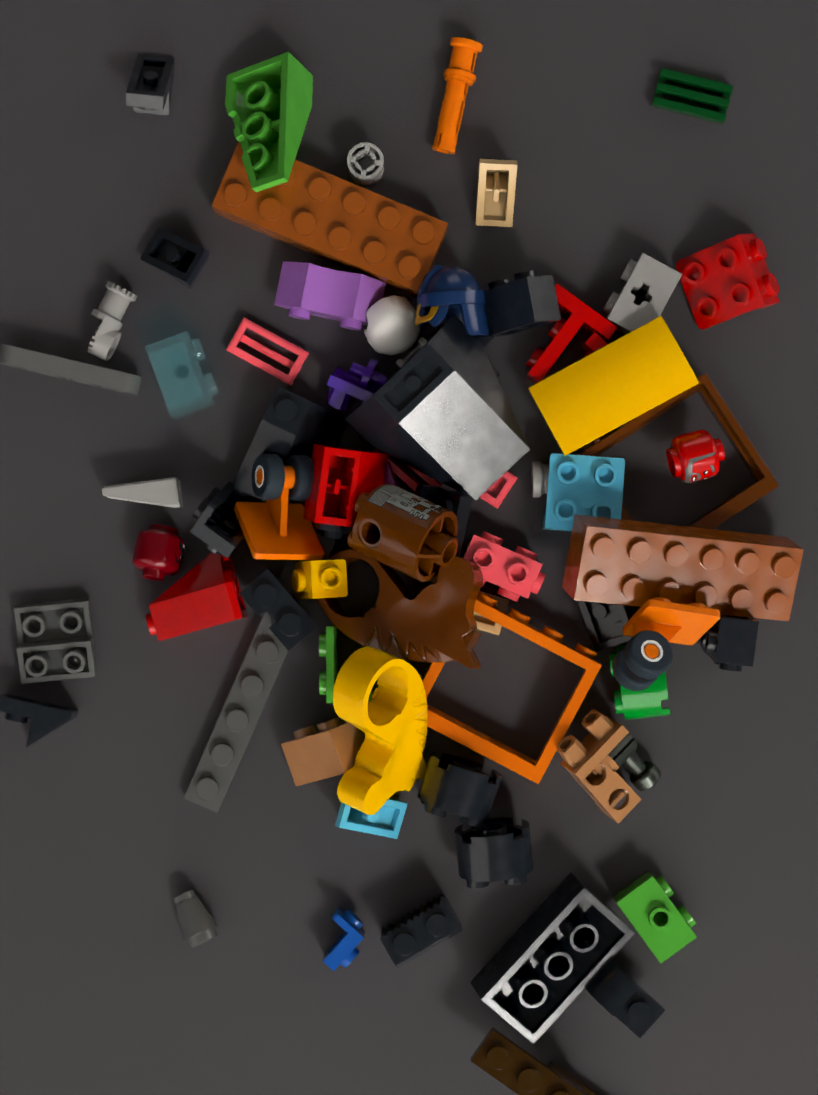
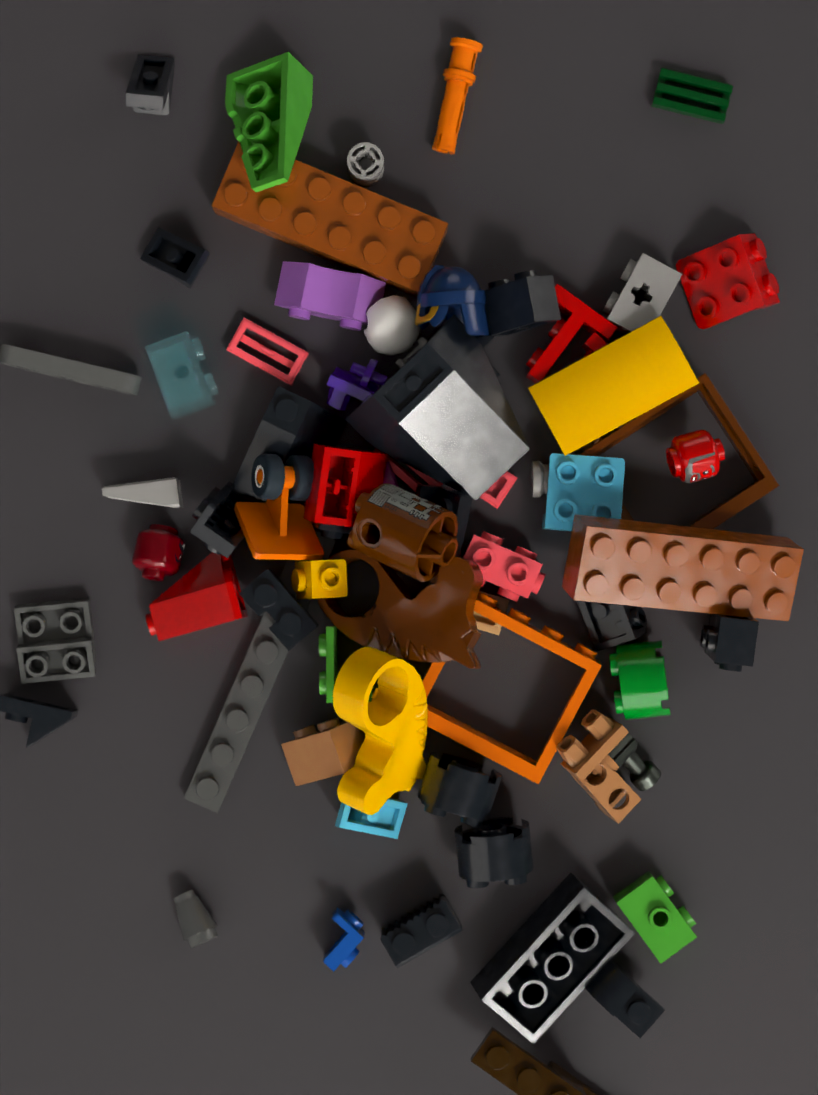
(110, 312): light grey connector -> none
(496, 192): tan slope -> none
(651, 629): plate -> none

